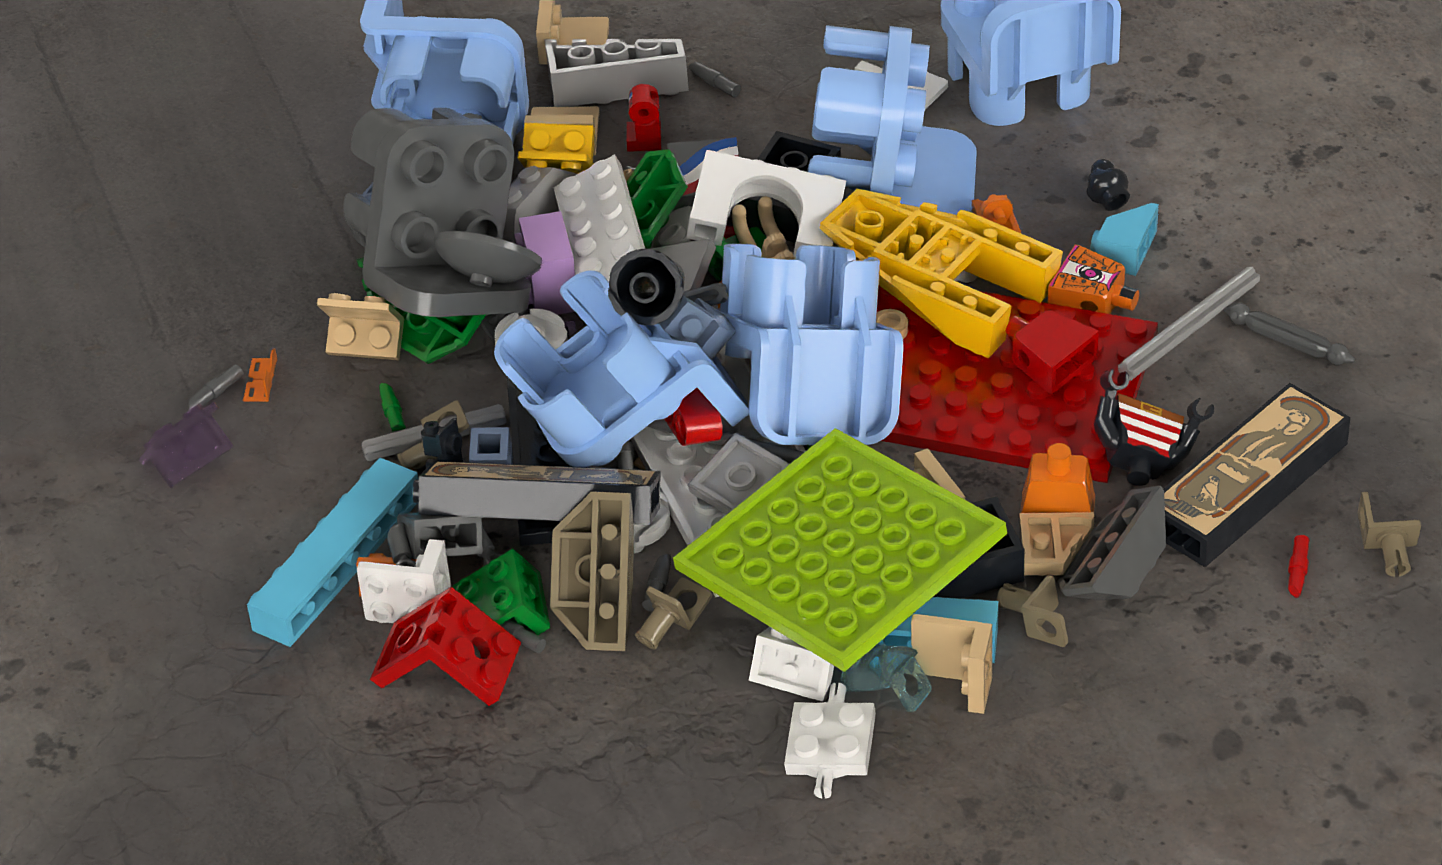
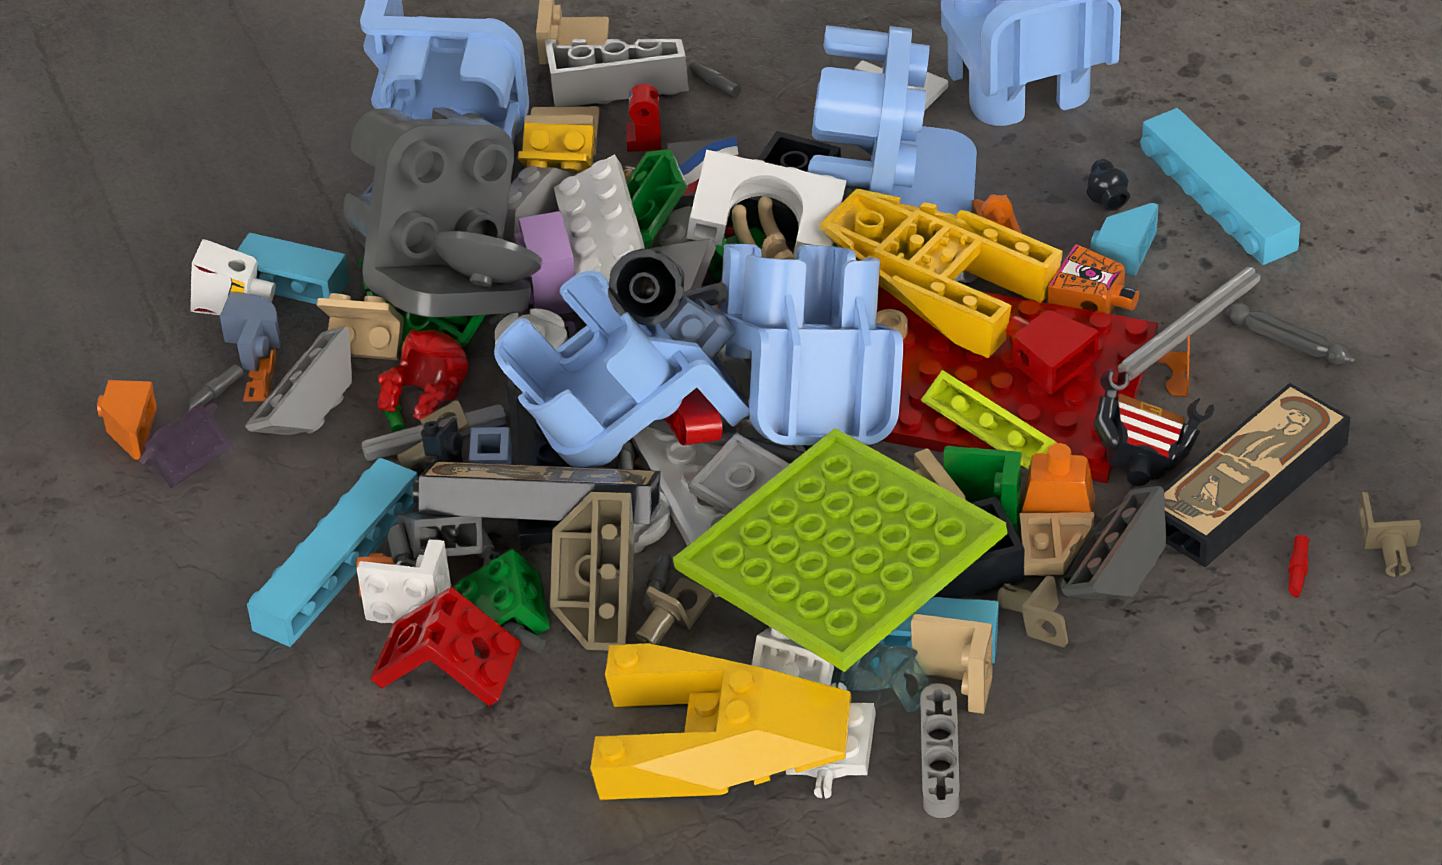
(128, 413): none -> orange slope
(221, 271): none -> white torso
(251, 325): none -> sand blue brick
(297, 269): none -> medium azure brick
(308, 388): none -> light grey wedge
(427, 361): none -> red hair
(737, 725): none -> yellow wedge
(942, 749): none -> light grey beam
(985, 418): none -> neon yellow slope
(987, 474): none -> green bracket
(1178, 363): none -> orange piece
(1220, 186): none -> medium azure brick

